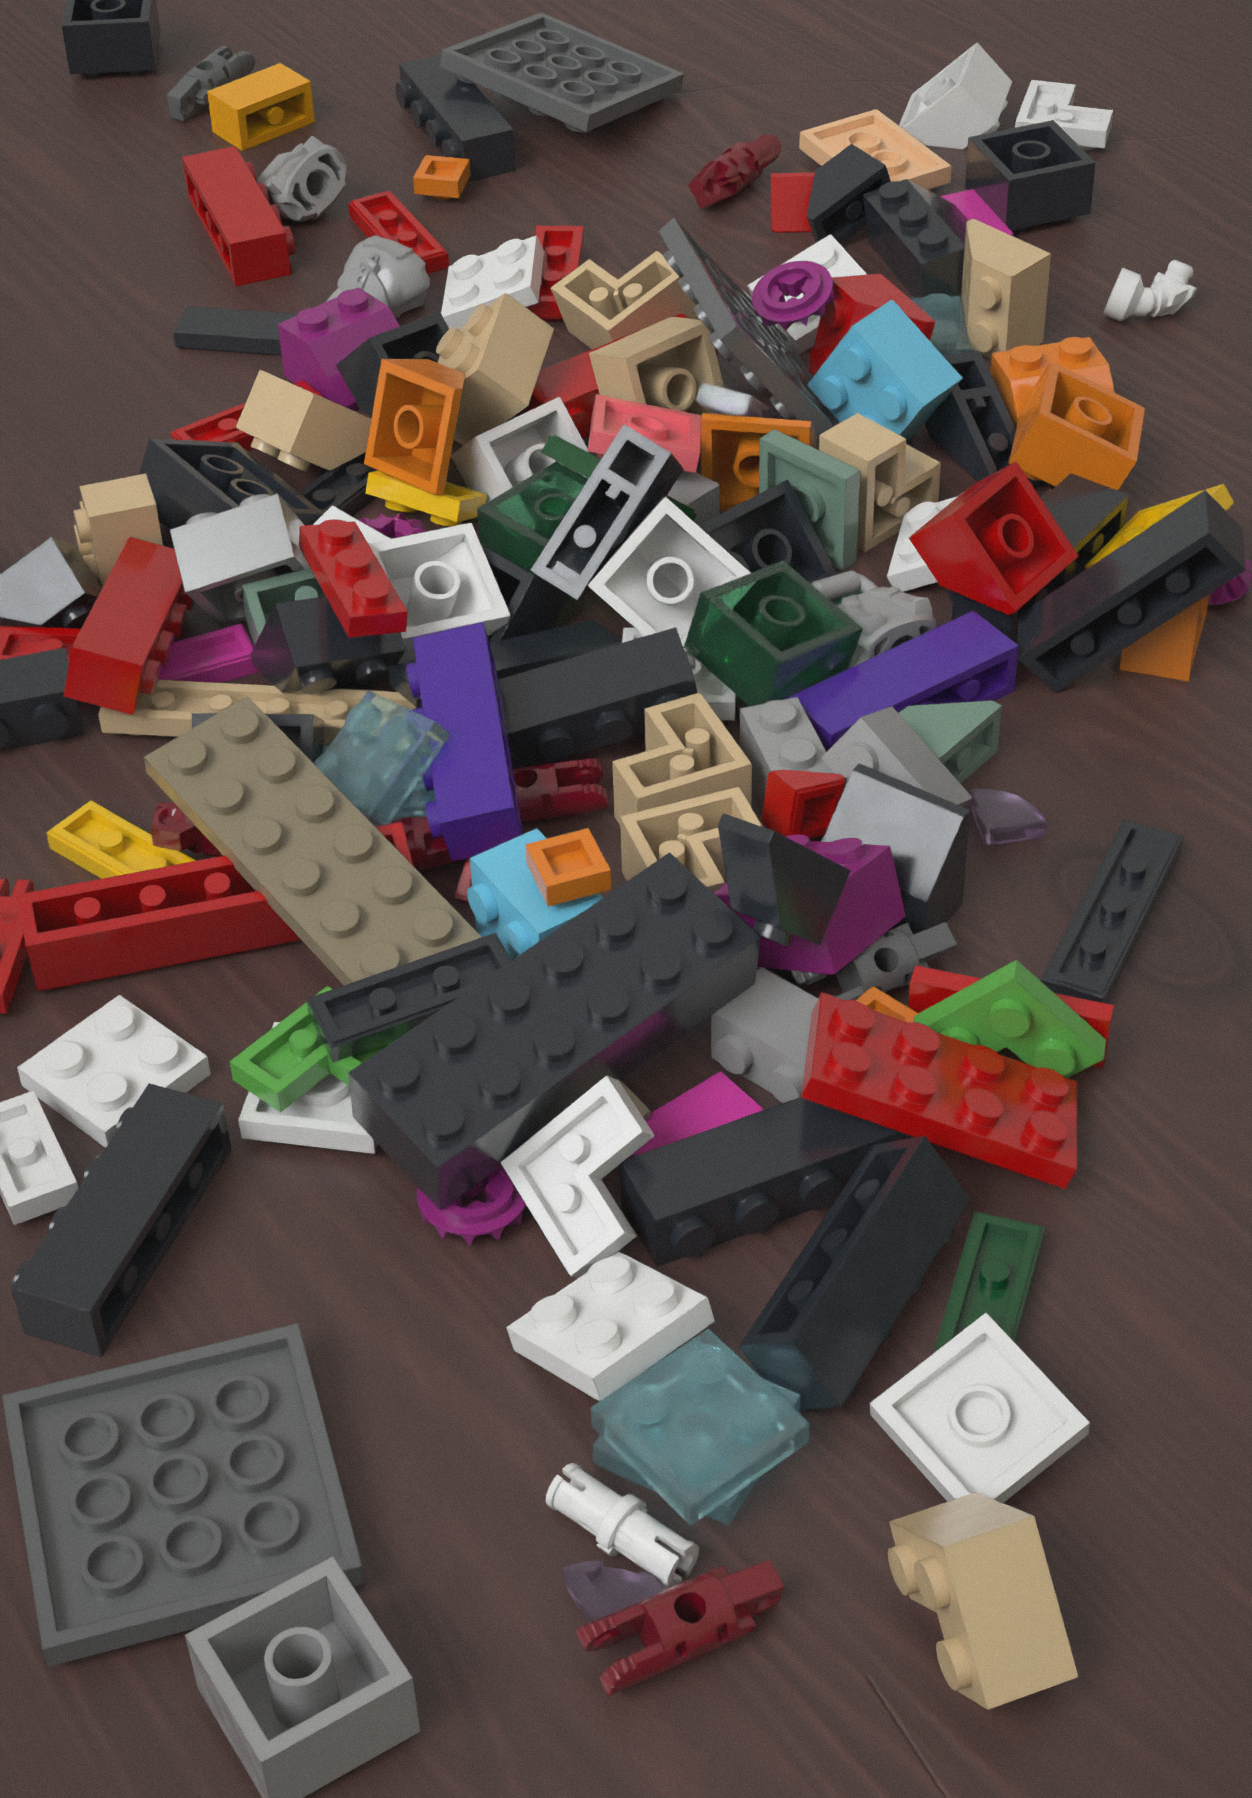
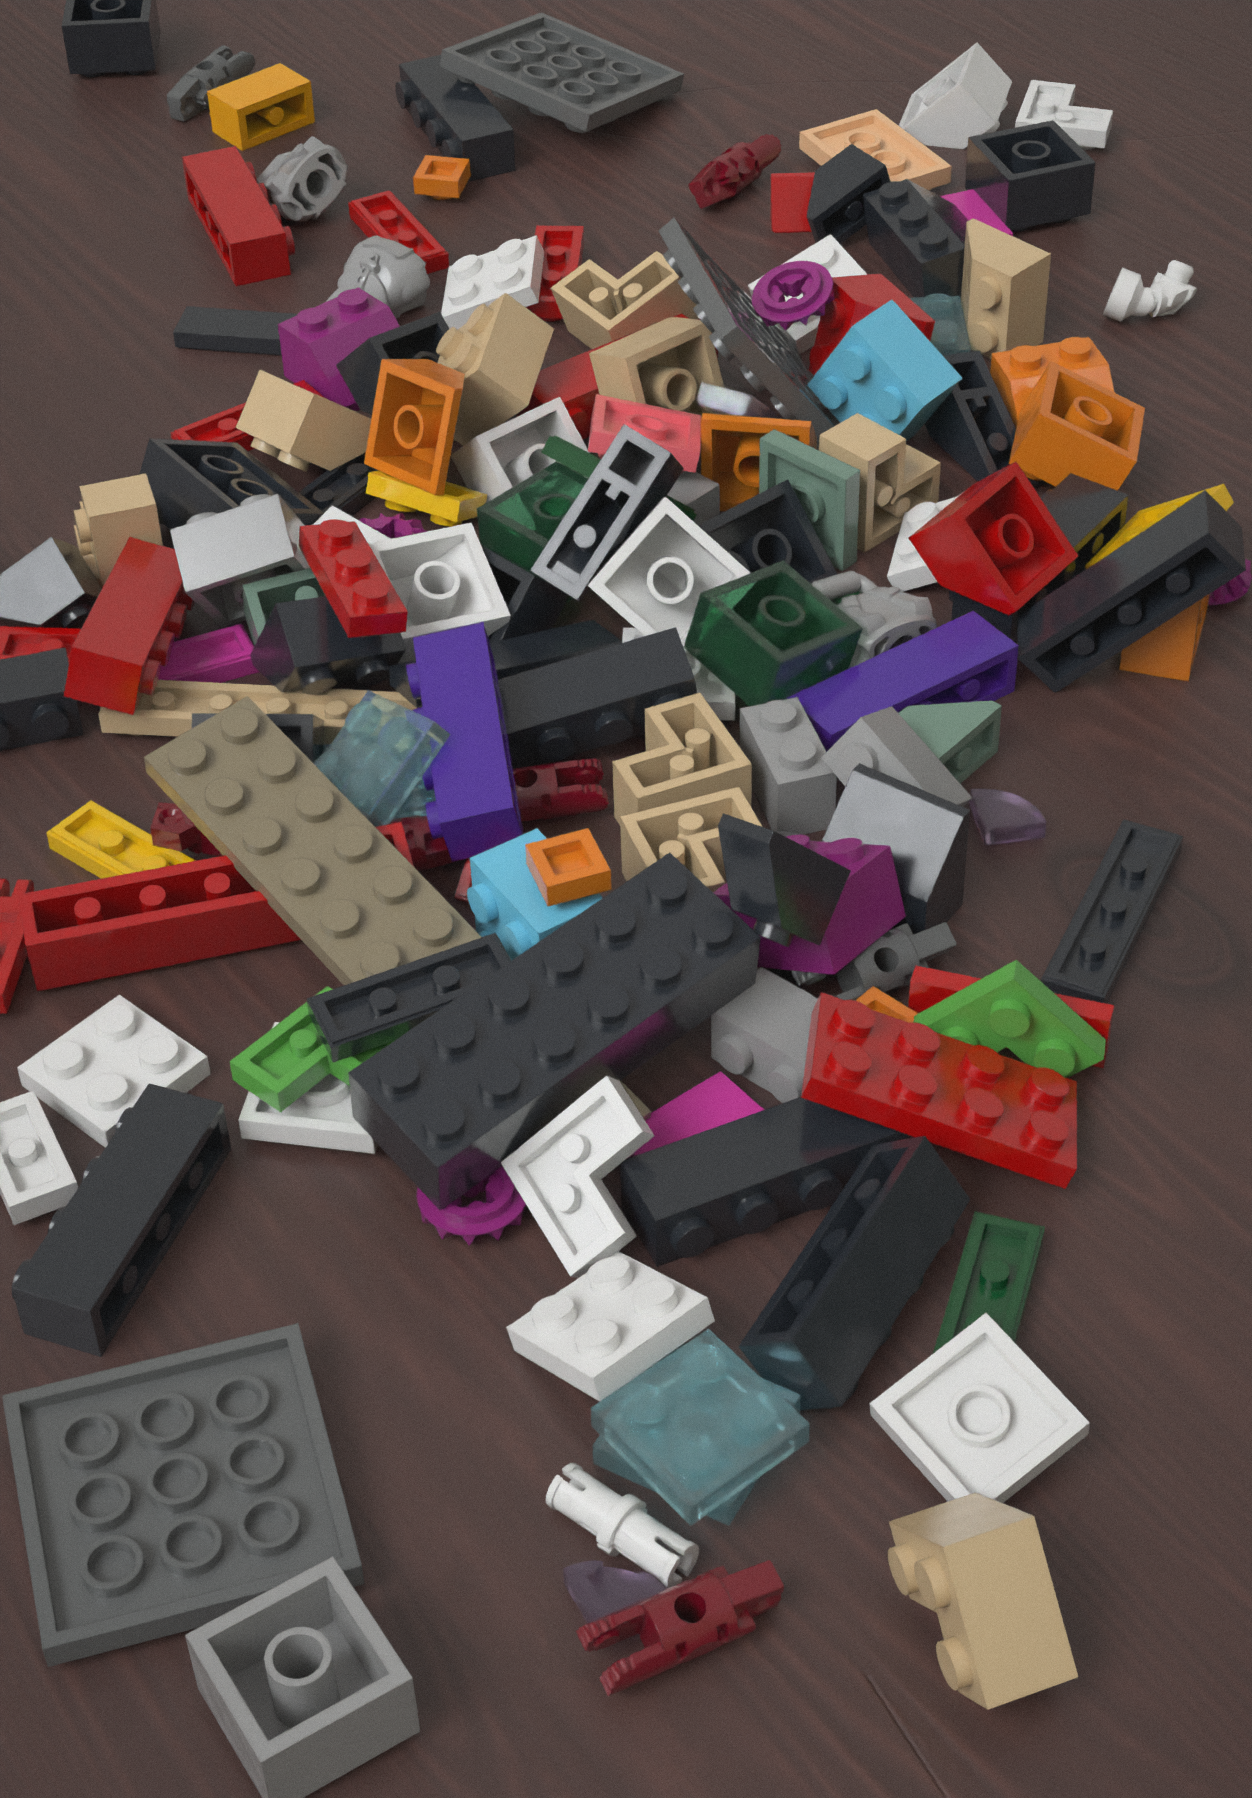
(801, 801): red slope -> none

